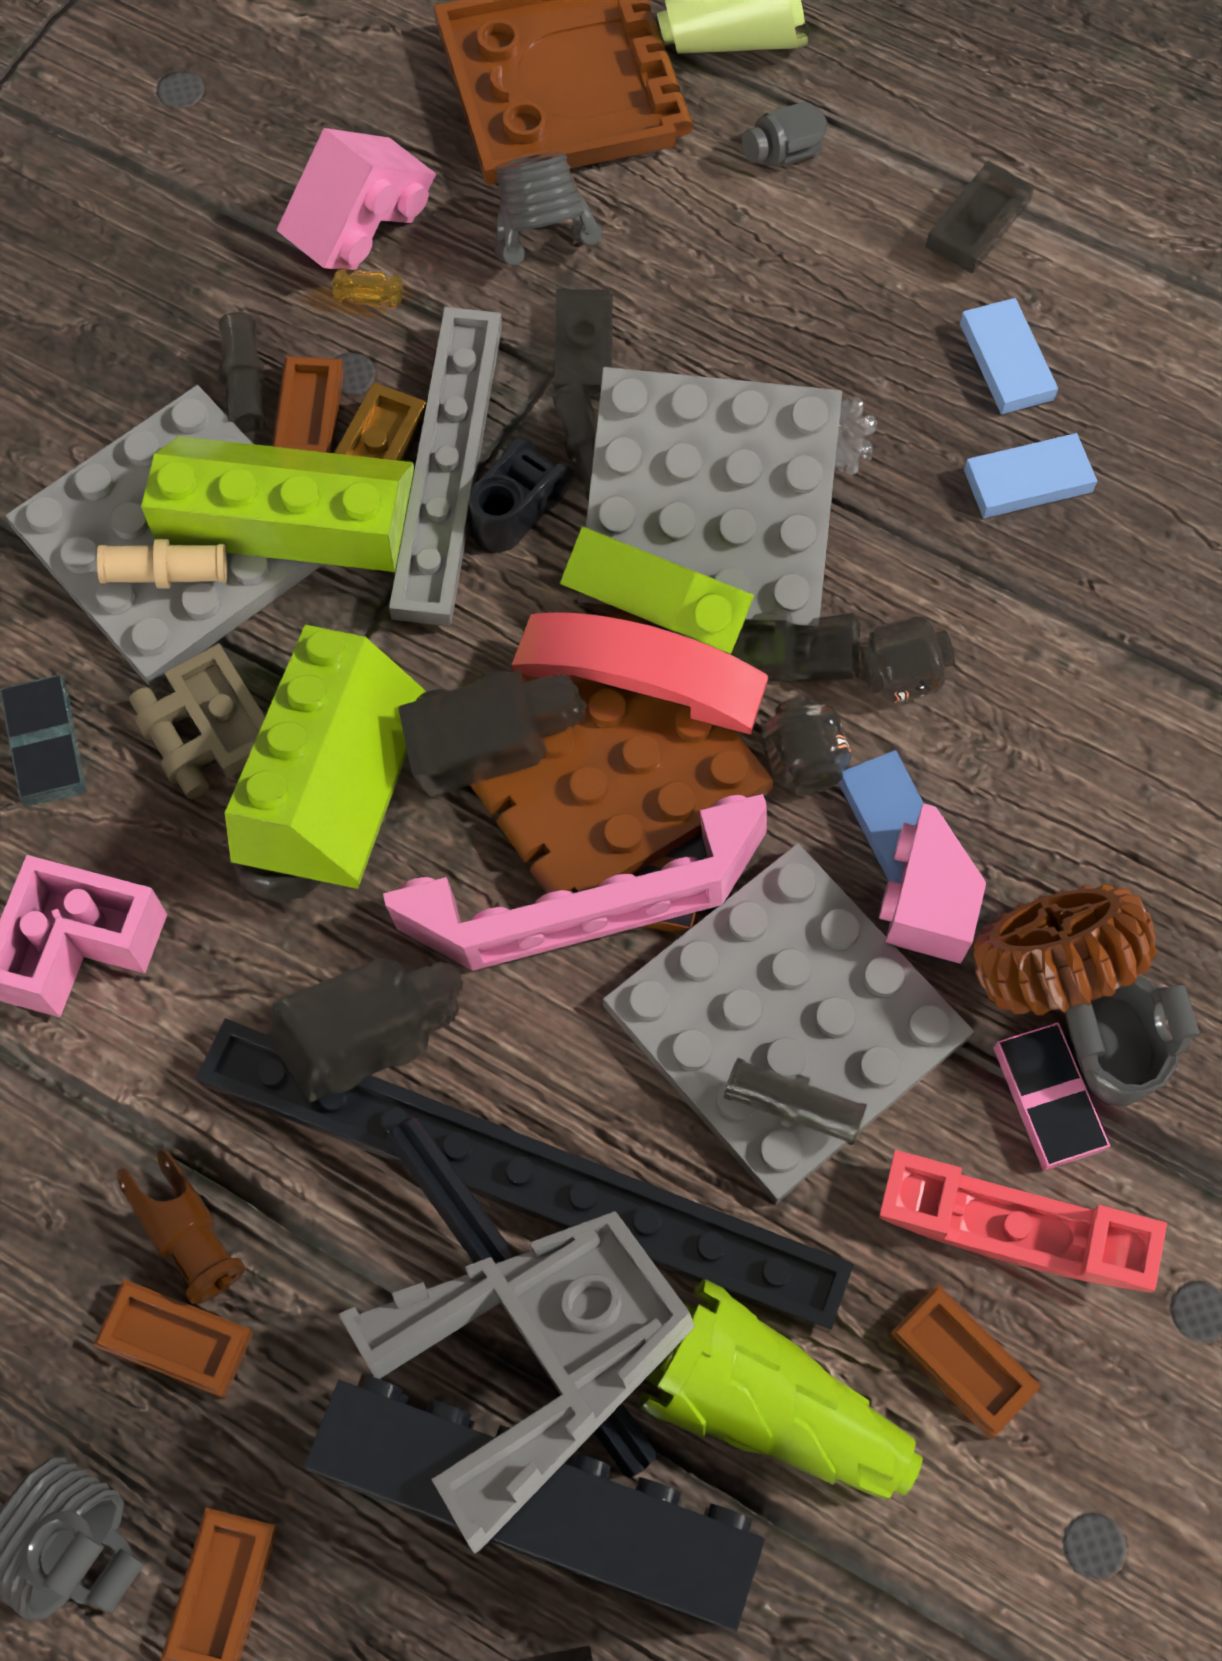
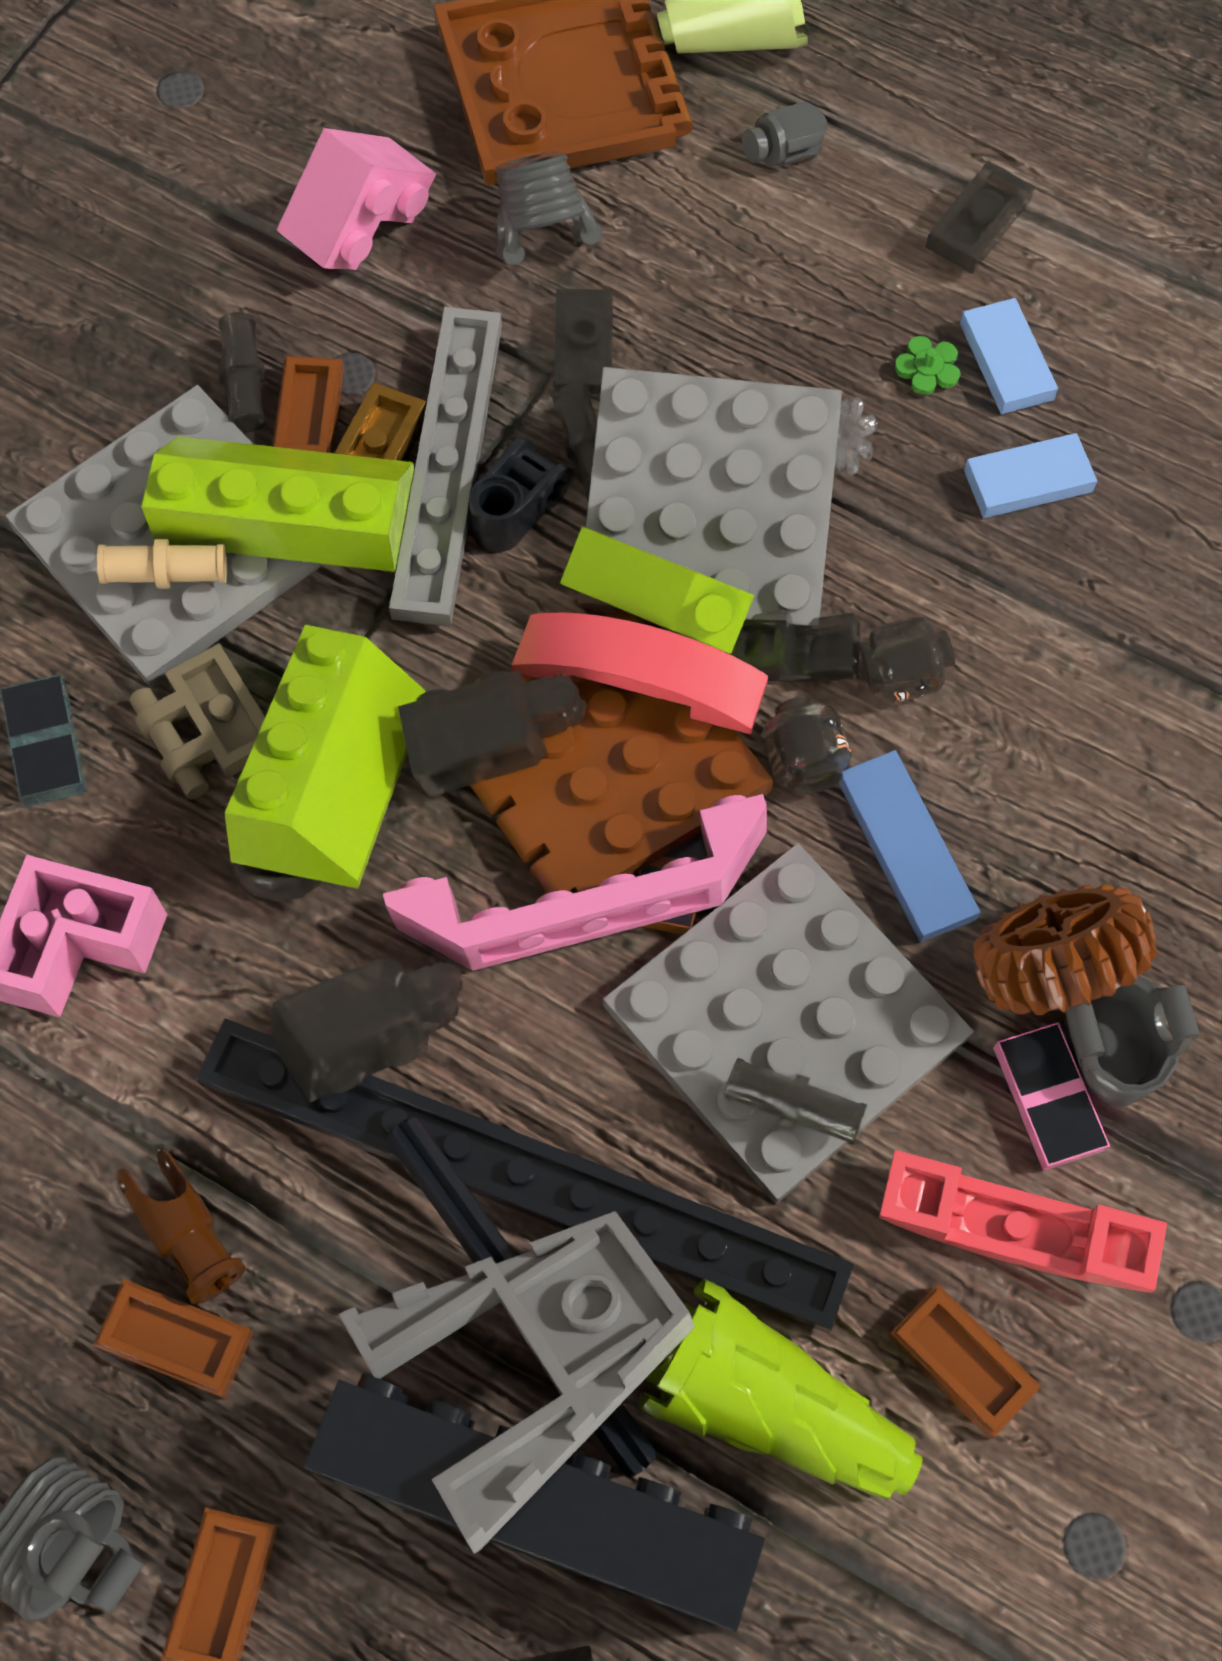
(367, 288): clear yellow piece -> none
(928, 365): none -> bright green plant
(938, 891): bright pink slope -> none

